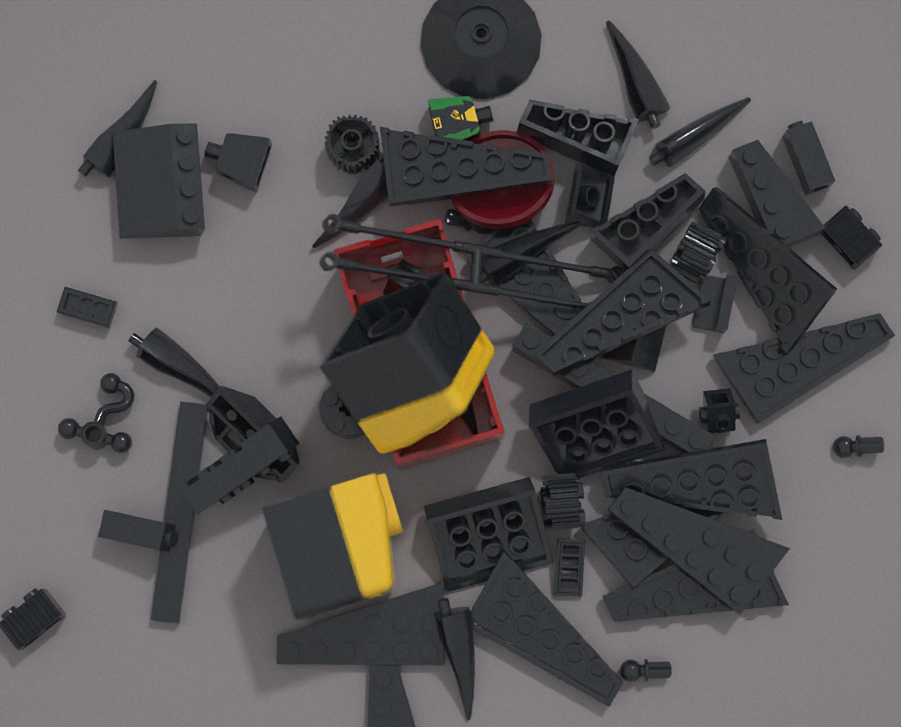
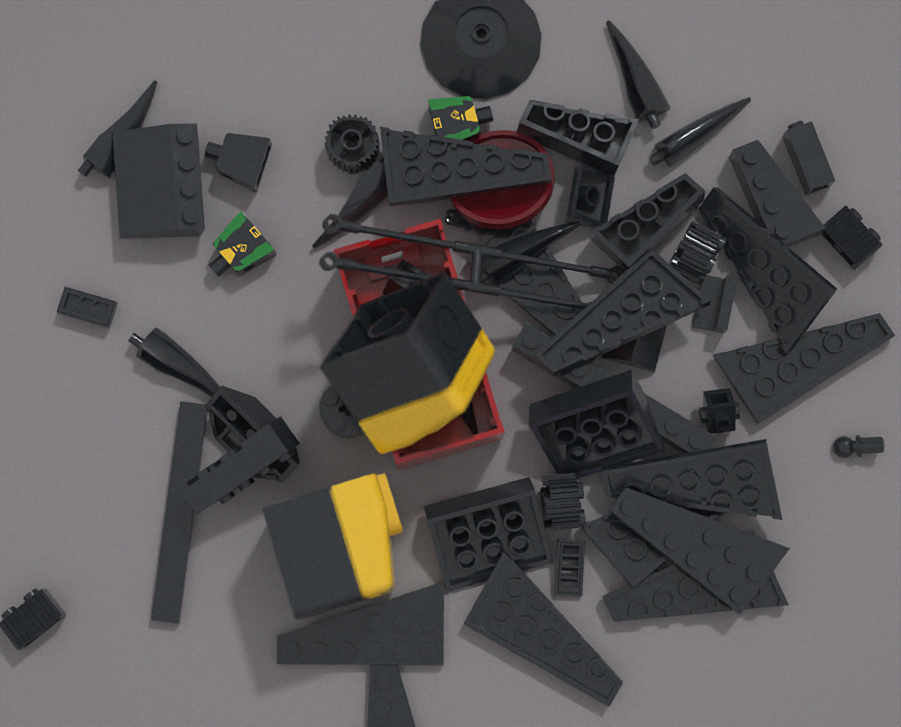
(119, 442): black piece -> none
(137, 531): black brick -> none
(241, 247): none -> torso
(457, 638): black piece -> none
(632, 670): black axle -> none

